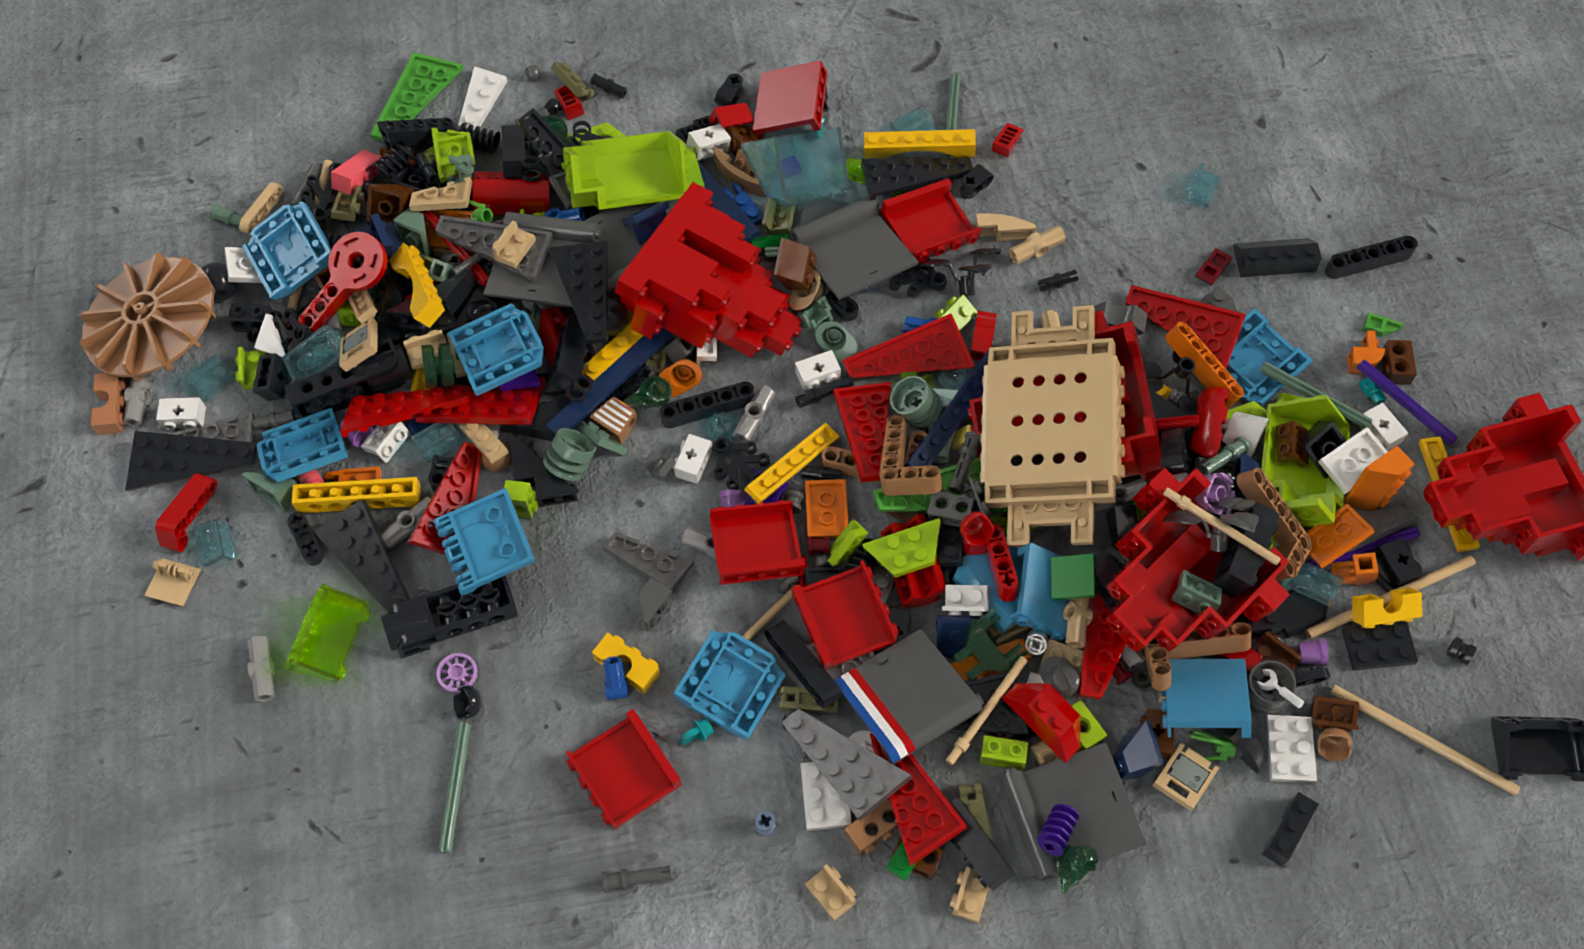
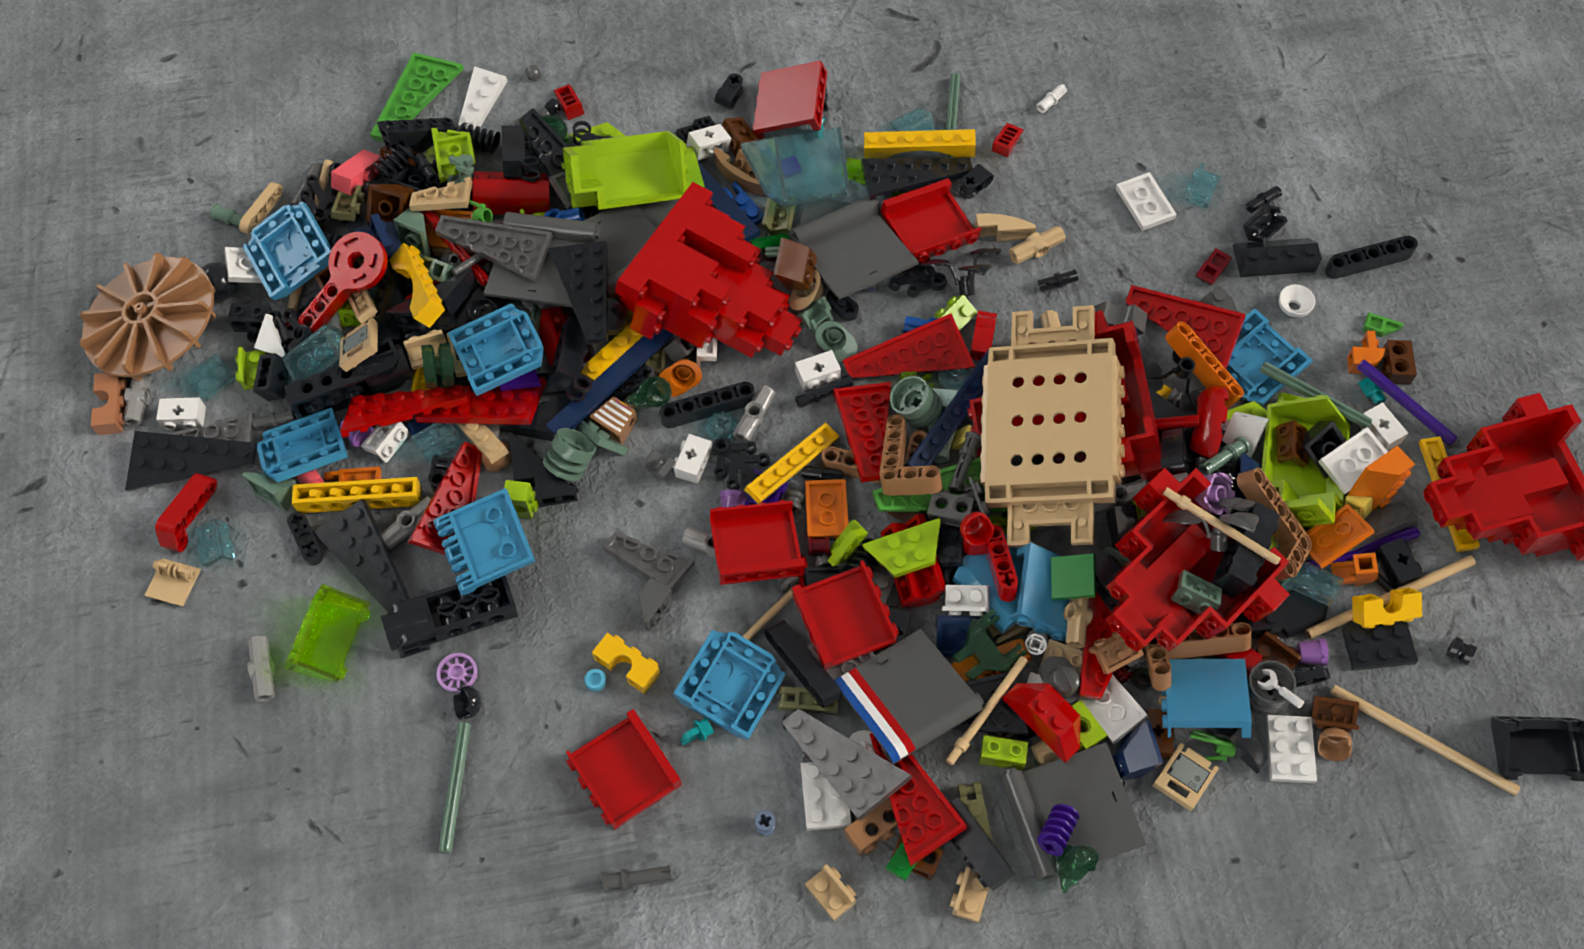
(512, 245): tan bracket -> none
(572, 80): olive plate -> none
(595, 680): none -> medium azure tile
(608, 85): black pin -> none
(615, 684): blue piece -> none
(646, 221): dark blue bracket -> none
(731, 115): red panel -> none
(1051, 98): none -> white axle
(1113, 653): none -> medium nougat bracket
(1116, 711): none -> white plate
(1145, 201): none -> white plate
(1263, 198): none -> black pin
(1264, 224): none -> black hinge
(1291, 829): black arch -> none
(1301, 296): none -> white piece
(1360, 504): none -> light yellow slope

